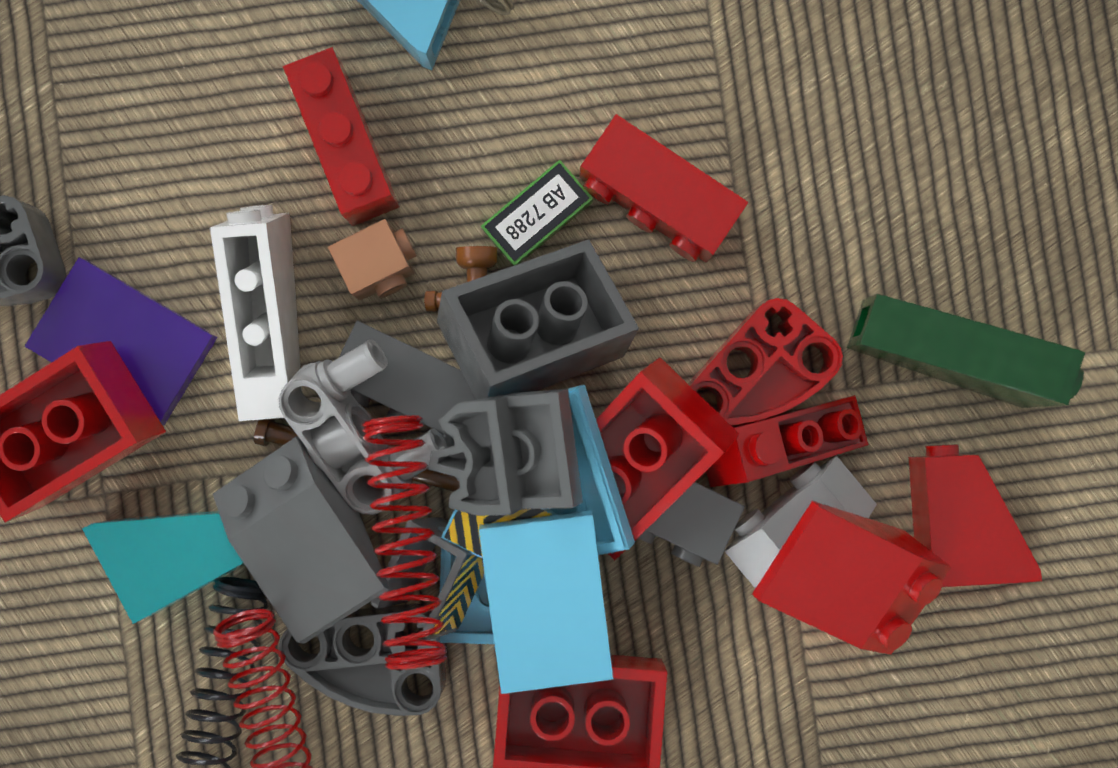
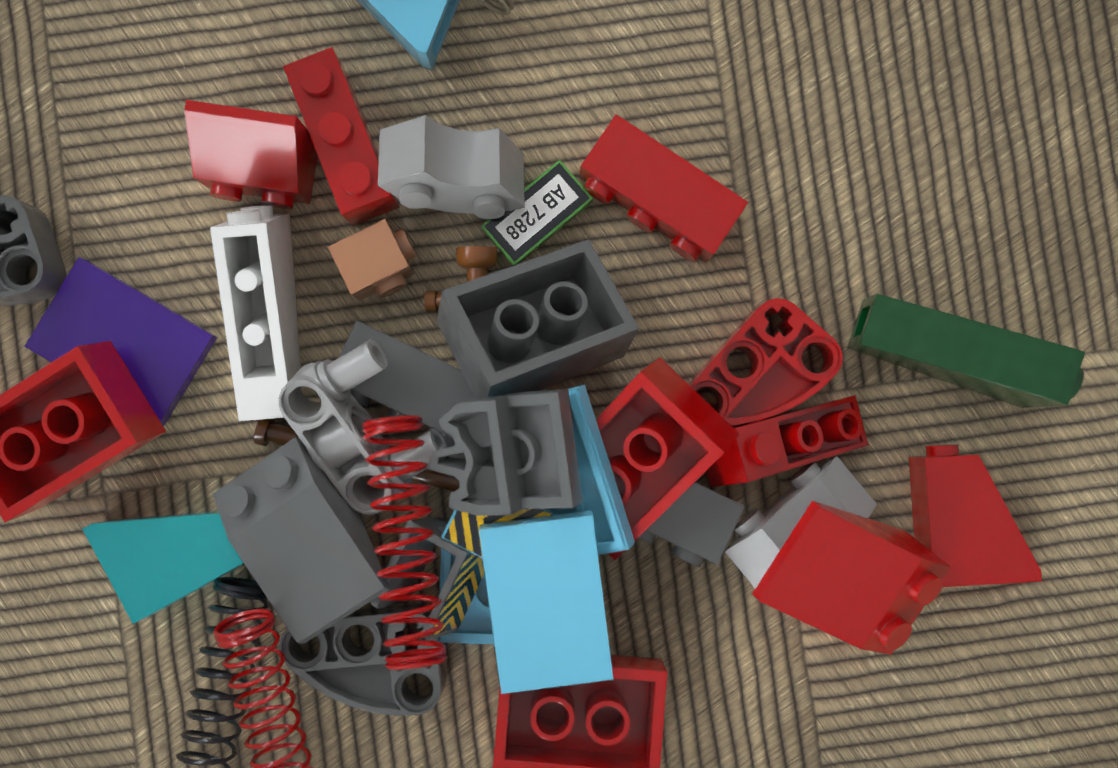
(250, 154): none -> slope
(451, 168): none -> light grey brick

